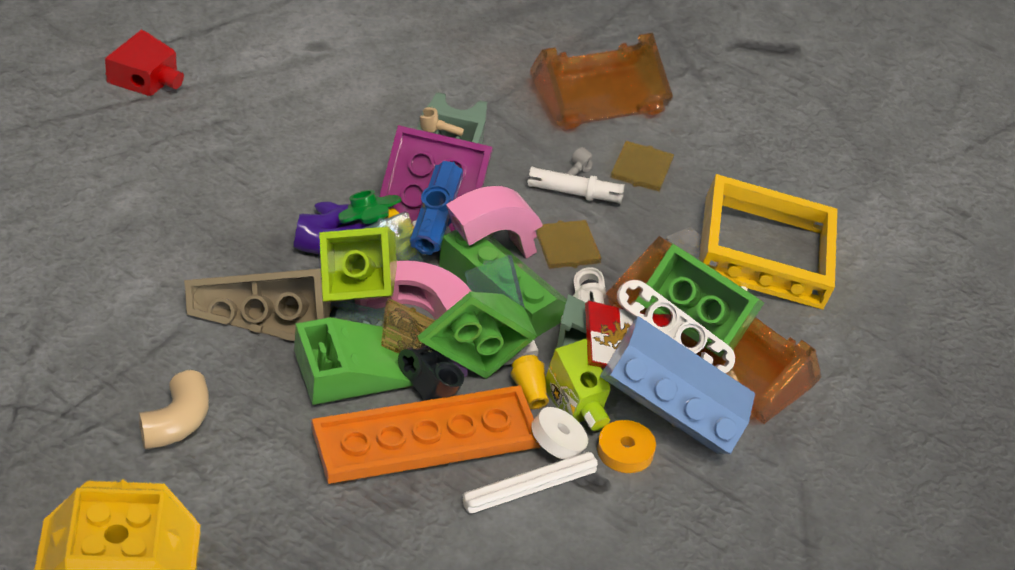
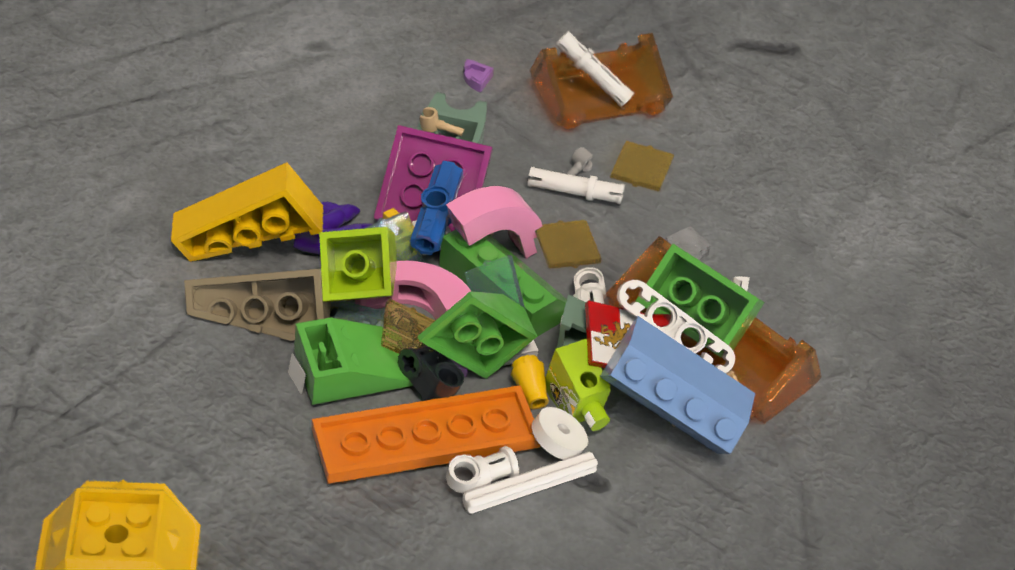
(143, 65): red torso -> none
(182, 416): tan cylinder -> none
(248, 213): none -> yellow wedge
(296, 373): none -> white sticker
(368, 207): green plate -> none
(477, 74): none -> medium lavender tile
(483, 468): none -> white connector
(600, 74): none -> white pin
(626, 459): light orange piece -> none
(762, 273): yellow window -> none

